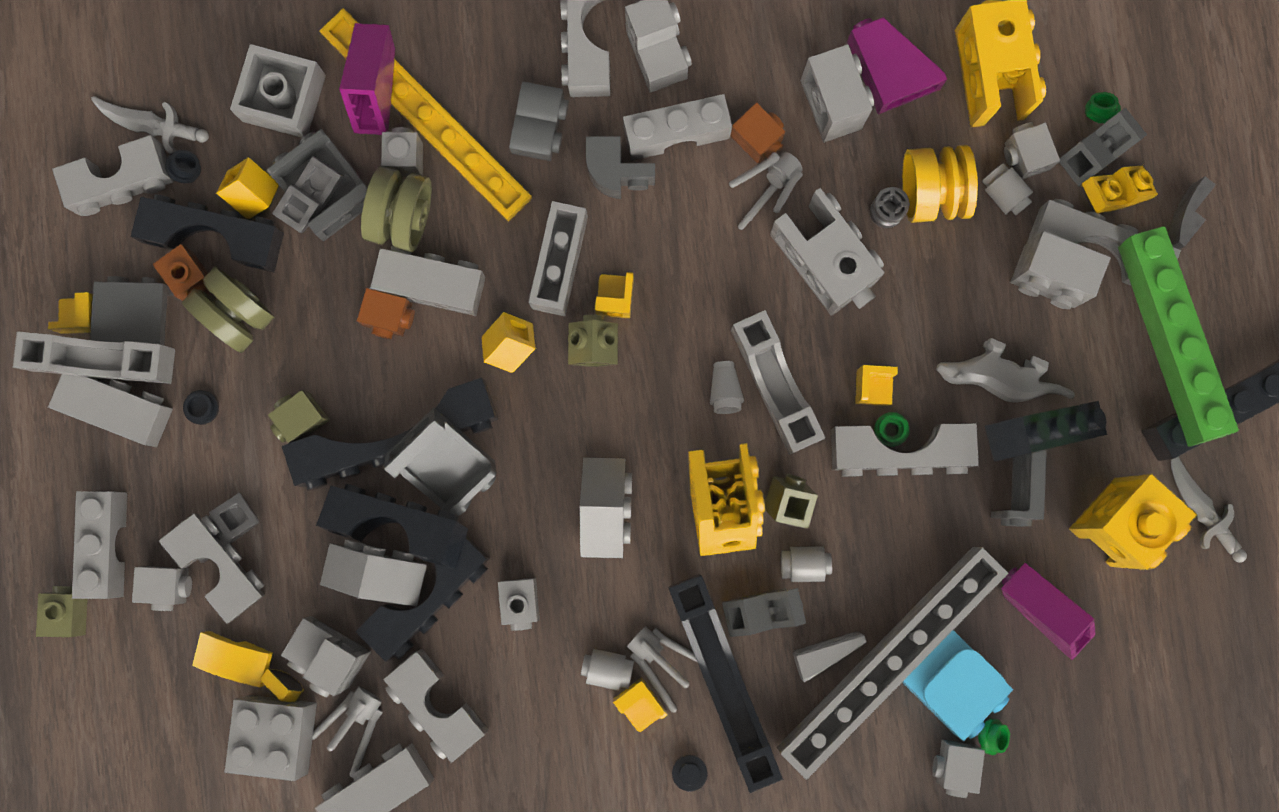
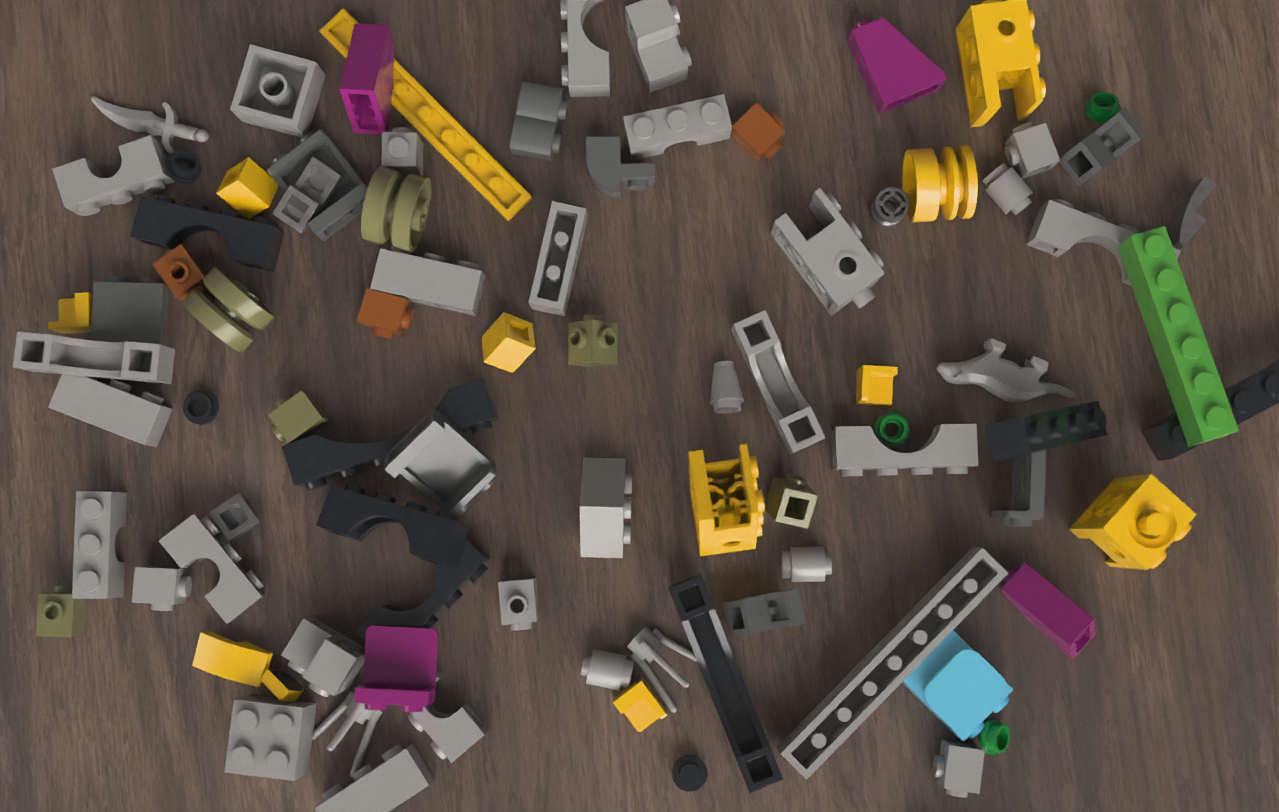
(371, 575): light grey brick -> none
(399, 668): none -> magenta bracket
(615, 295): yellow panel -> none
(783, 171): light grey plant -> none
(820, 656): light grey slope -> none
(837, 92): light grey brick -> none
(1059, 271): light grey brick -> none
(1120, 190): yellow slope -> none
(1206, 513): light grey piece -> none

